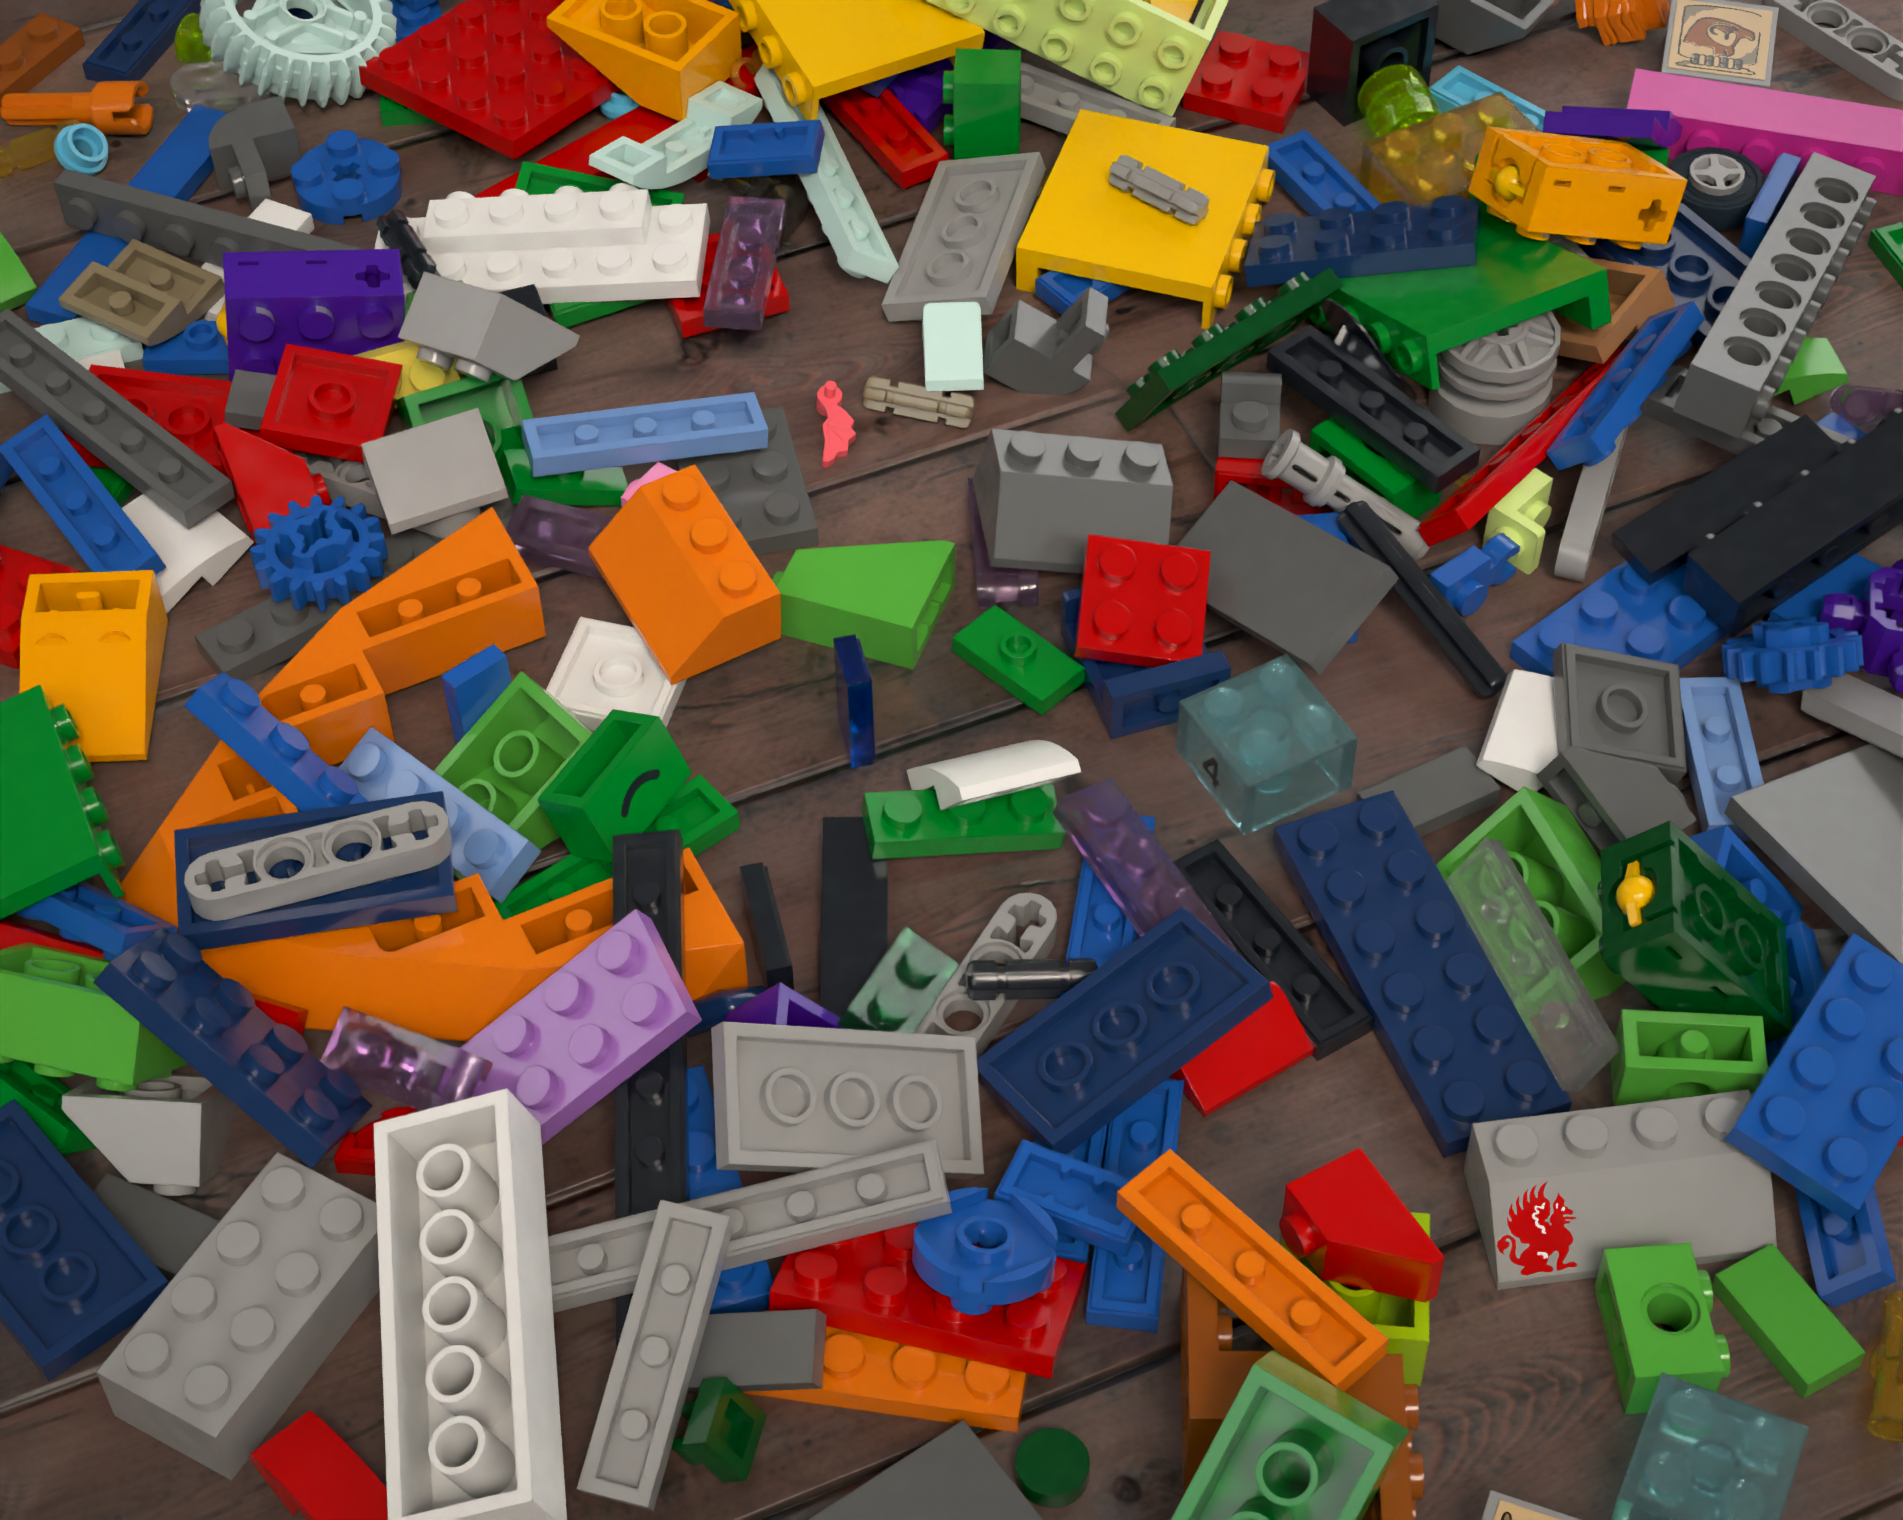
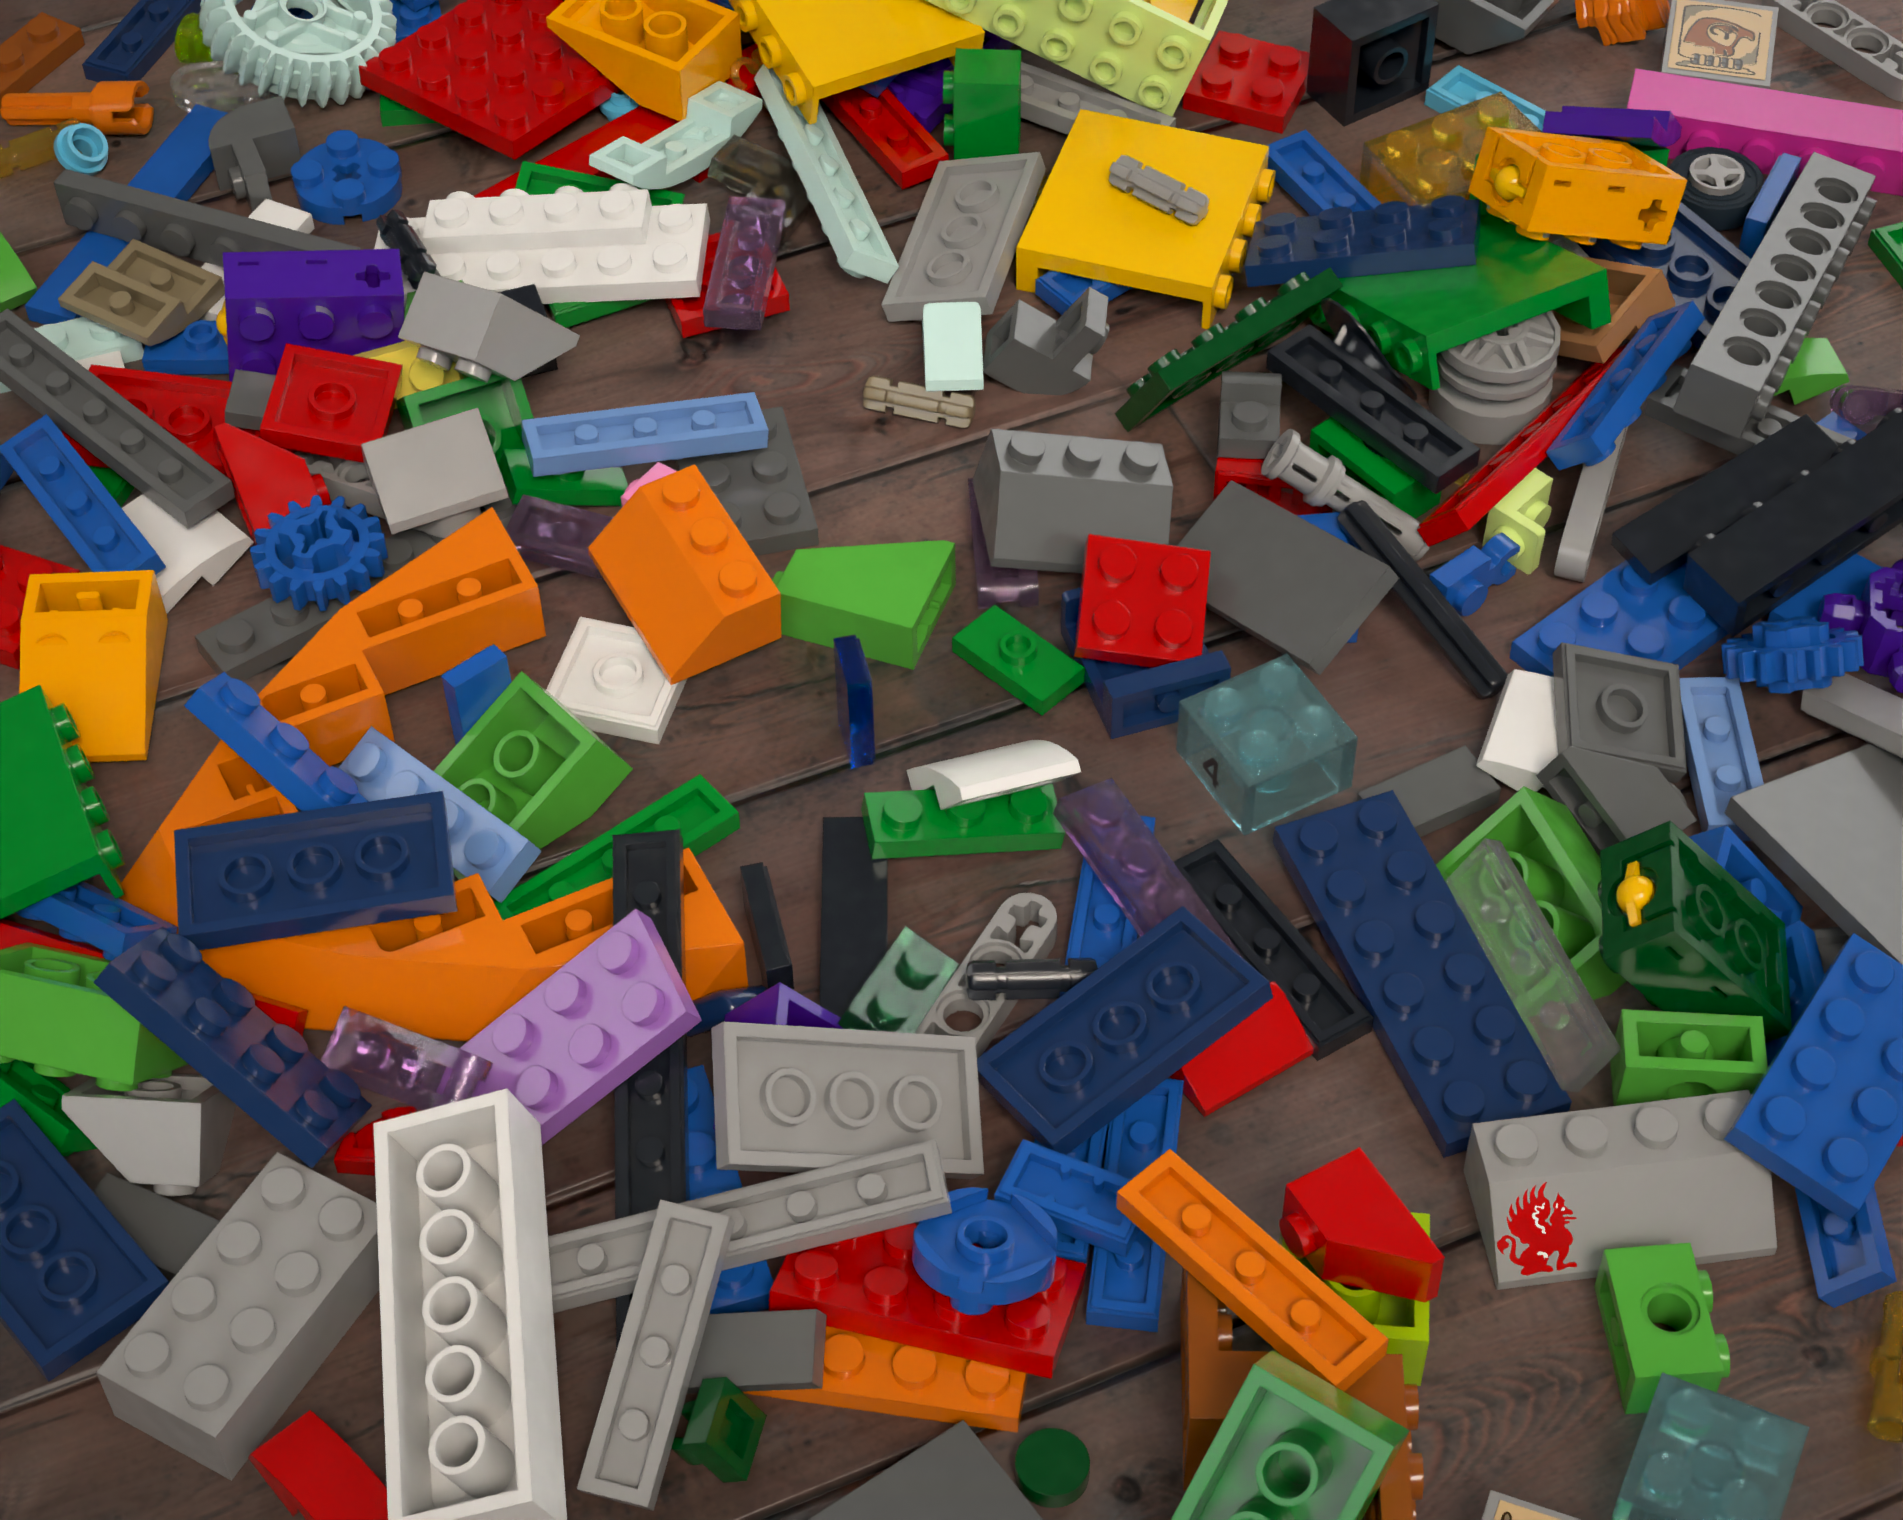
(321, 869): light grey beam -> none
(614, 783): green brick -> none
(766, 149): blue plate -> none
(838, 427): coral piece -> none
(1396, 99): clear neon green wheel -> none
(1787, 1321): bright green tile -> none

